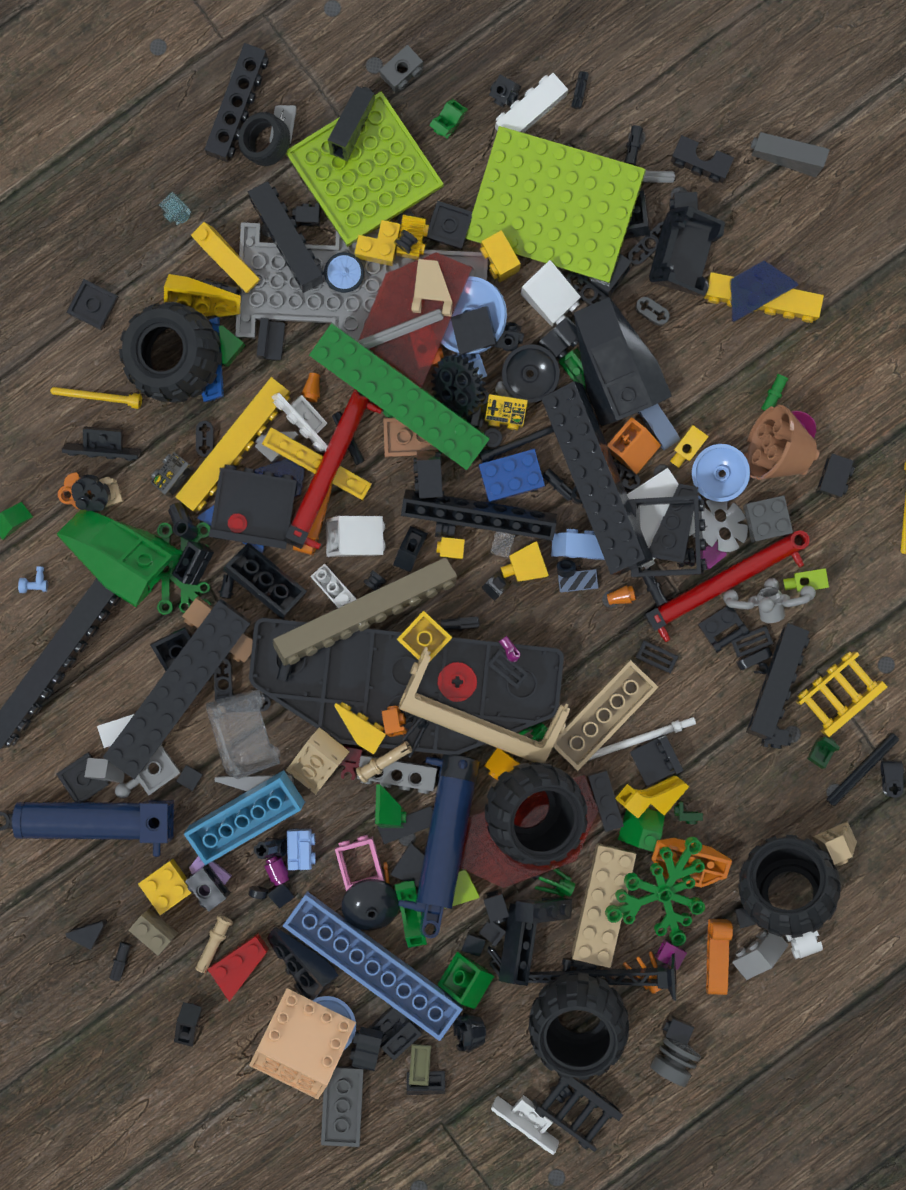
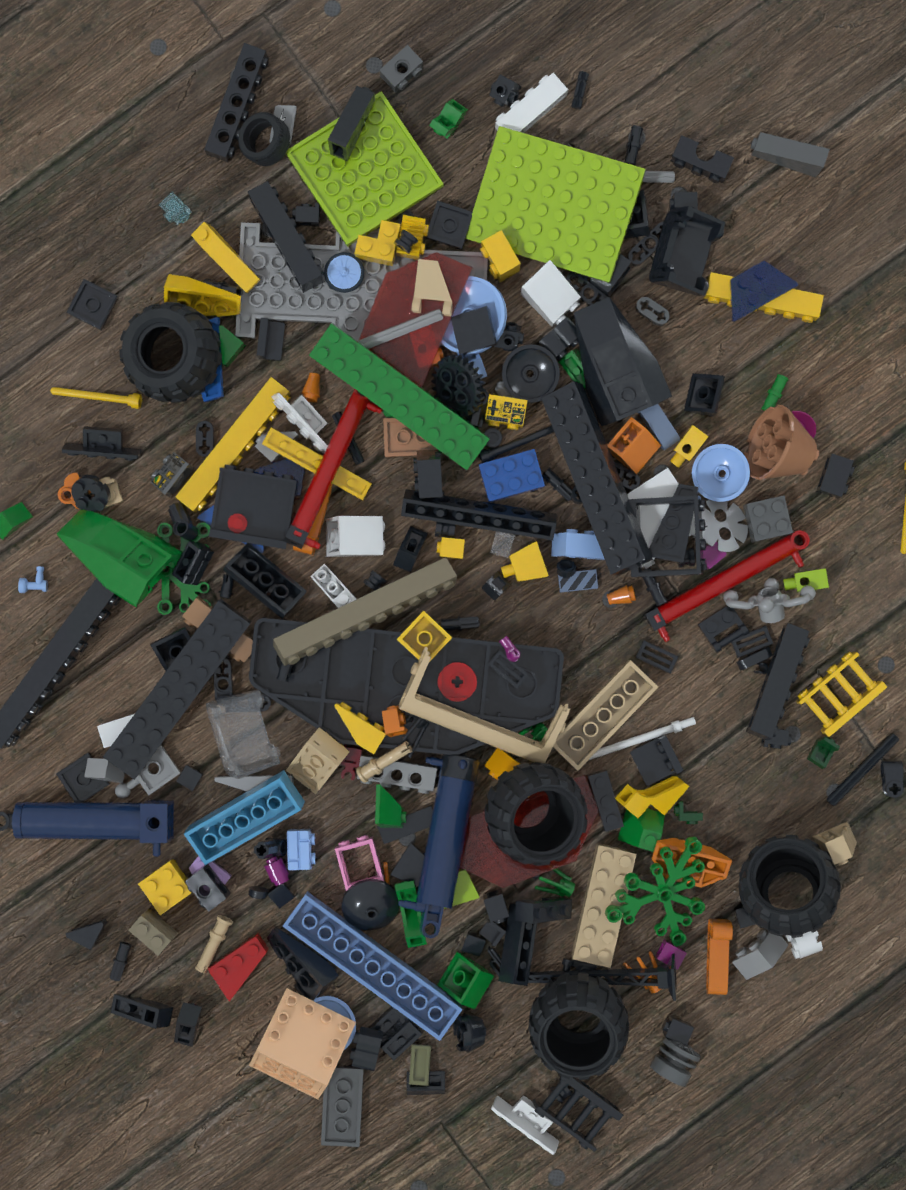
(142, 1011): none -> black slope
(704, 394): none -> black slope

